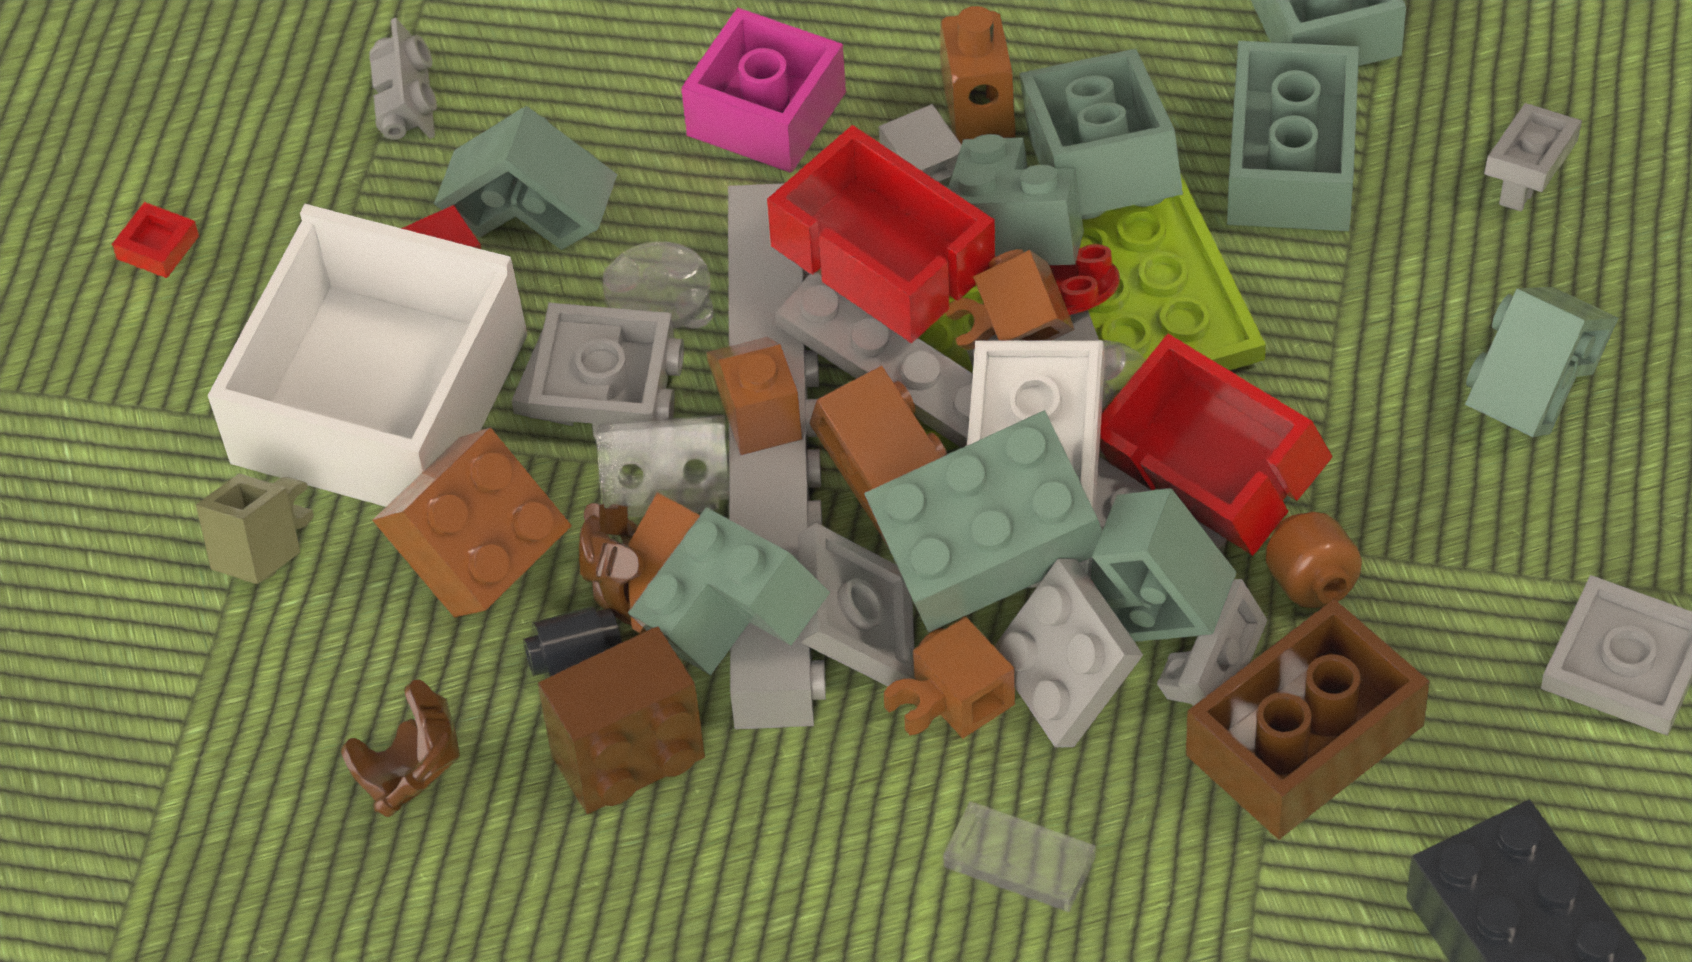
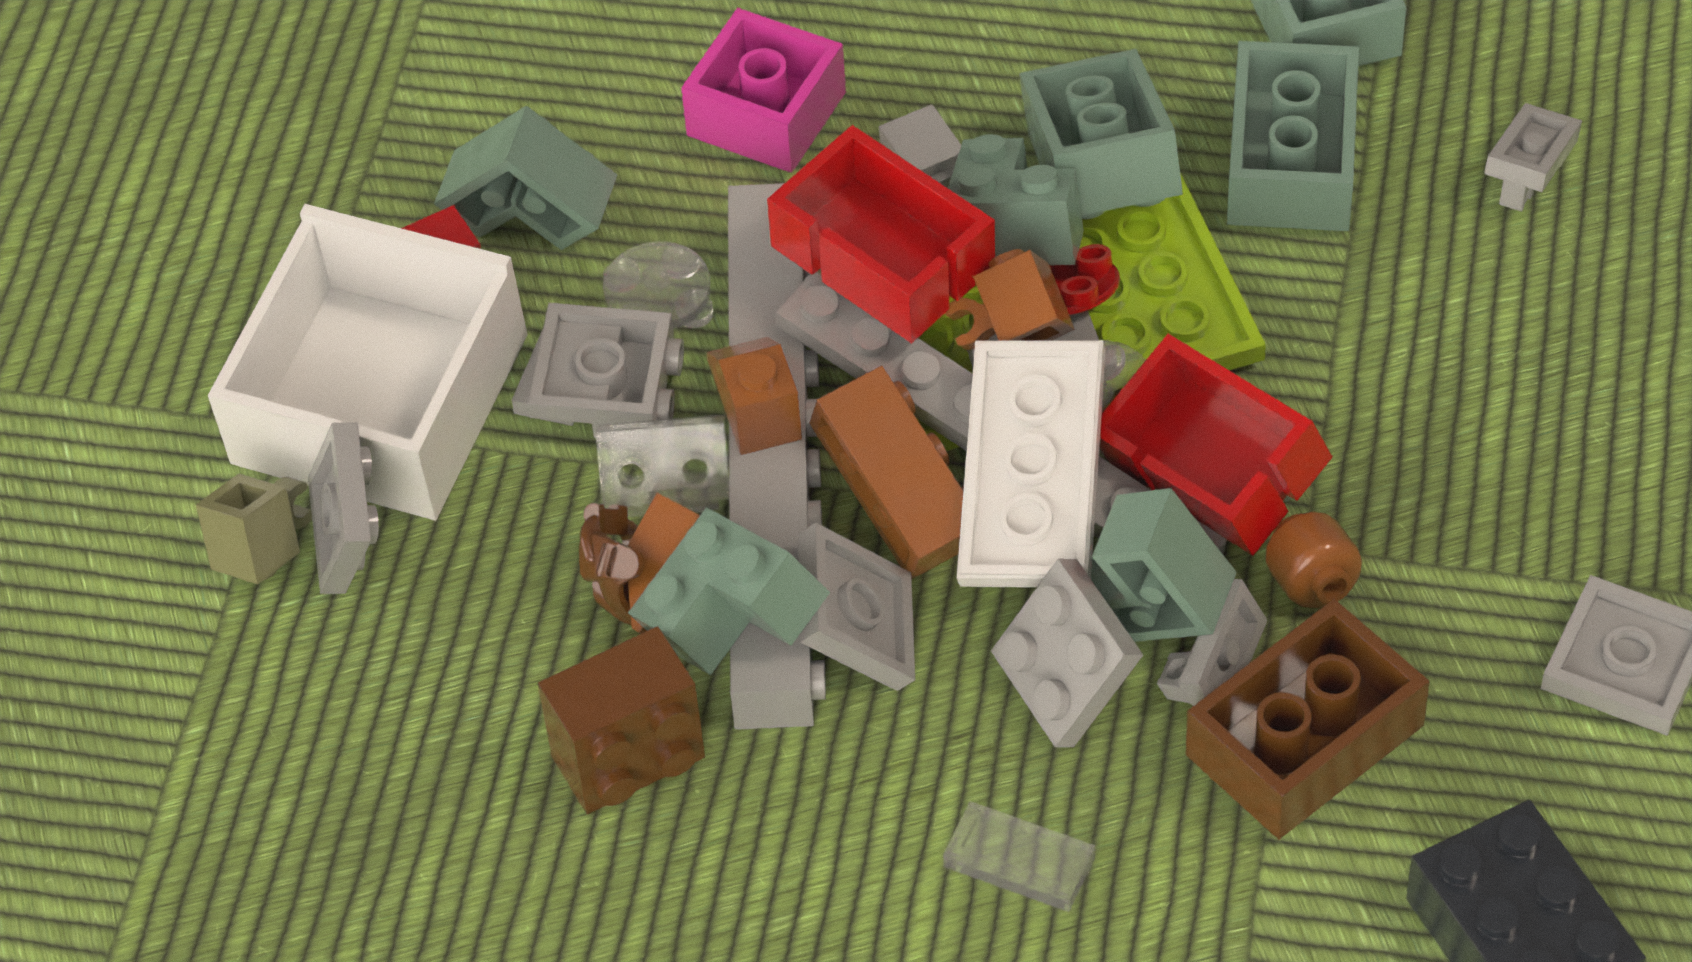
(155, 240): red plate -> none
(339, 507): none -> light grey plate
(402, 83): light grey hinge -> none
(416, 757): reddish brown helmet -> none
(472, 523): dark orange brick -> none
(570, 639): black brick -> none
(956, 678): dark orange brick -> none
(974, 55): dark orange torso -> none
(985, 520): sand green brick -> none
(1535, 357): sand green brick -> none

